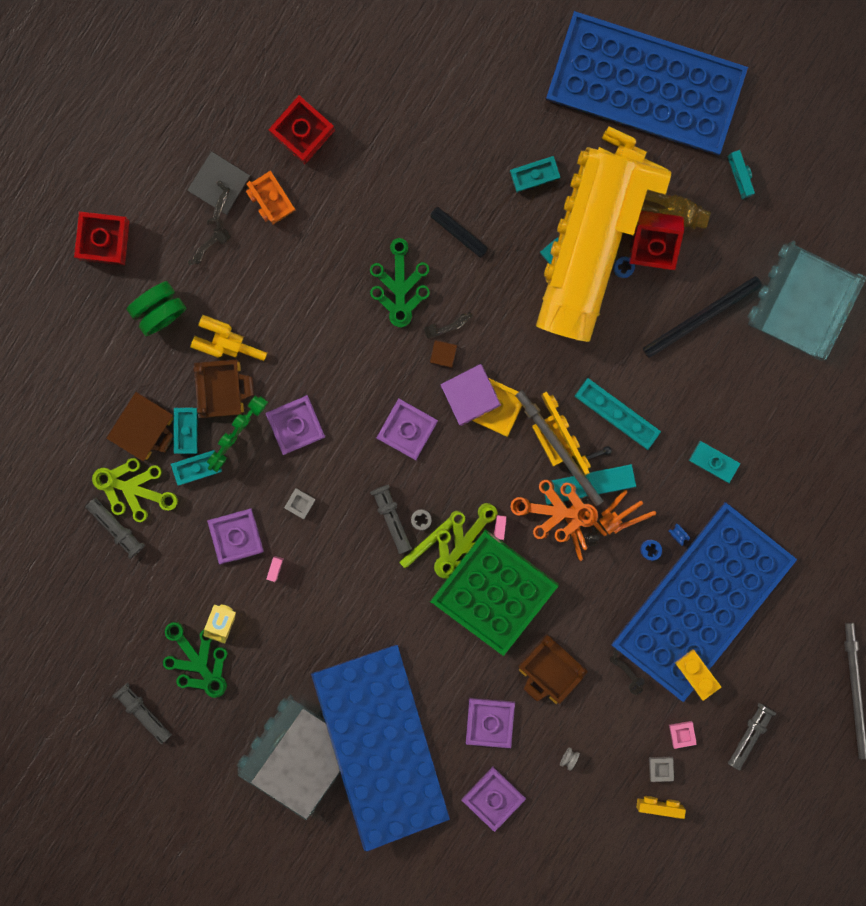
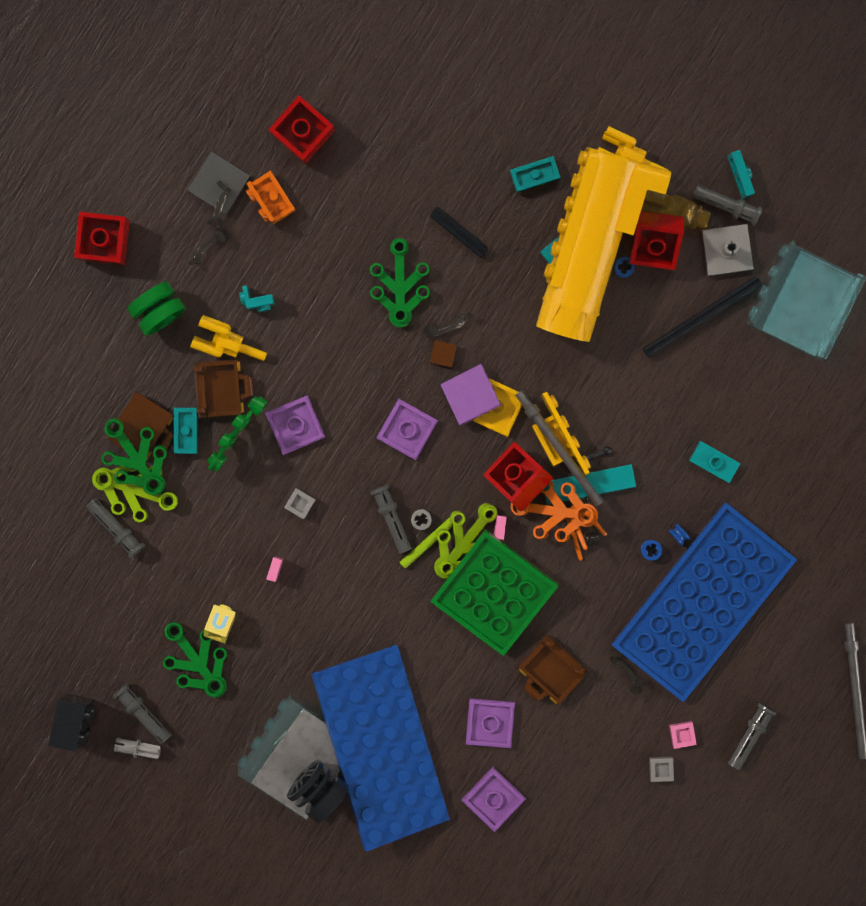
(72, 722): none -> black brick
(136, 459): none -> green plant
(137, 748): none -> light grey axle
(192, 468): teal plate -> none
(235, 536): medium lavender tile -> none
(260, 303): none -> teal bracket
(318, 791): none -> black wheel
(518, 476): none -> red brick
(569, 759): light grey bush -> none
(612, 521): orange plant -> none
(617, 414): teal tile -> none
(646, 83): blue plate -> none
(669, 808): yellow plate -> none
(698, 675): yellow plate -> none
(727, 250): none -> light grey tile
(738, 208): none -> dark grey pin

